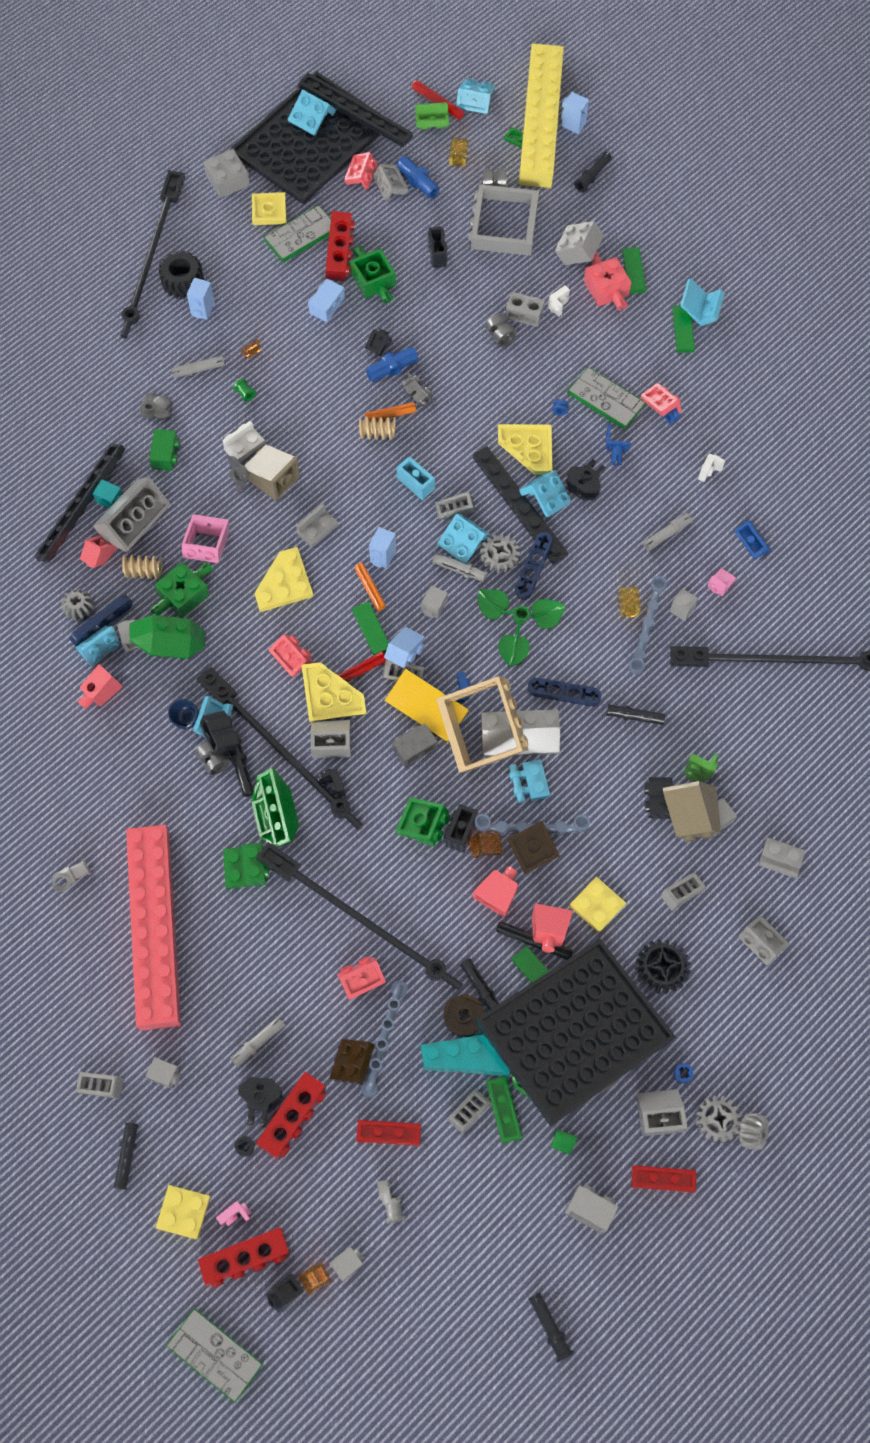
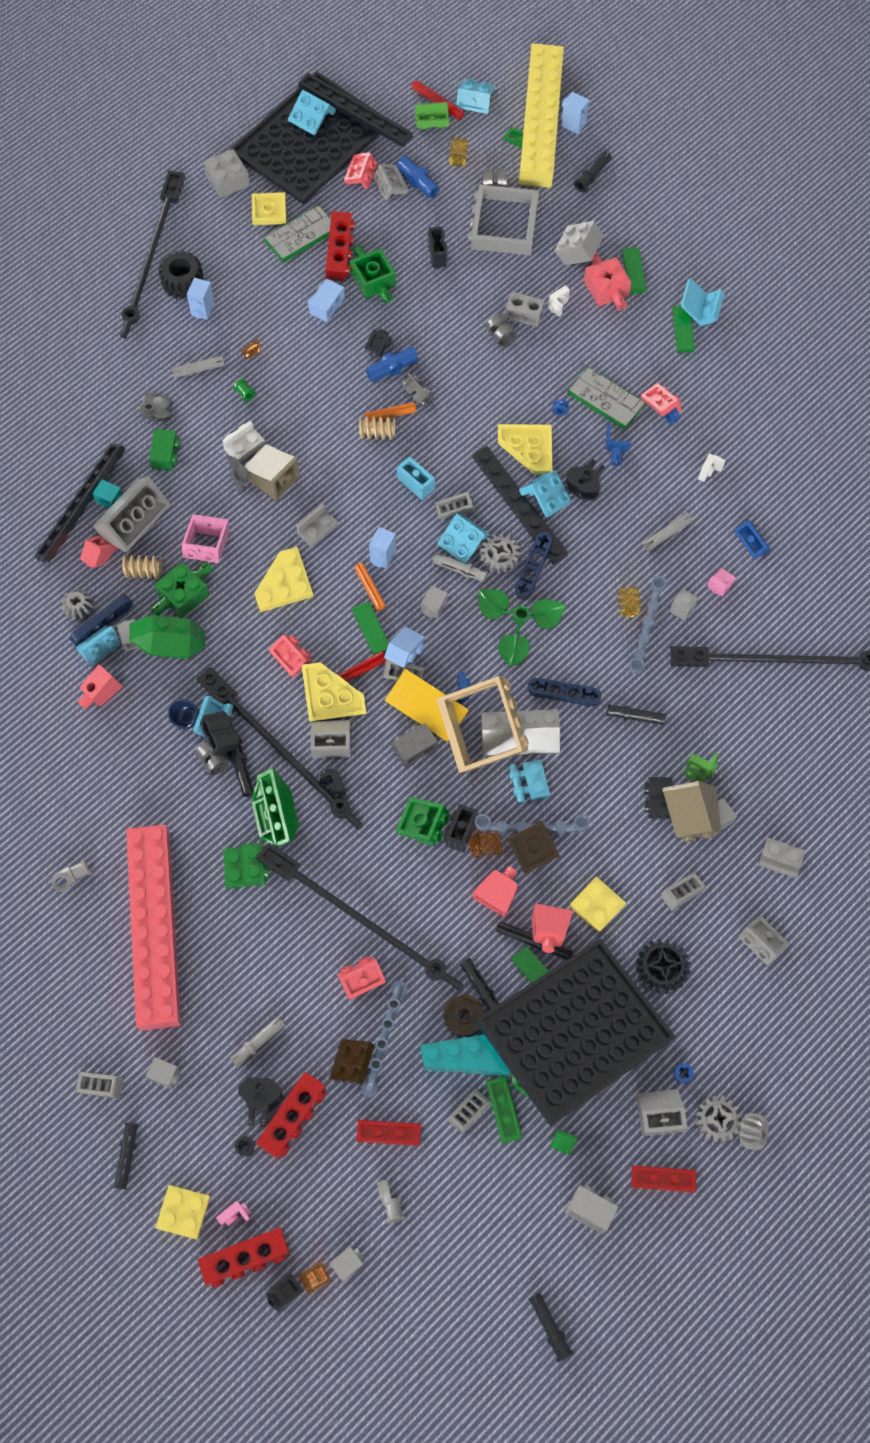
(214, 1355): light grey tile -> none

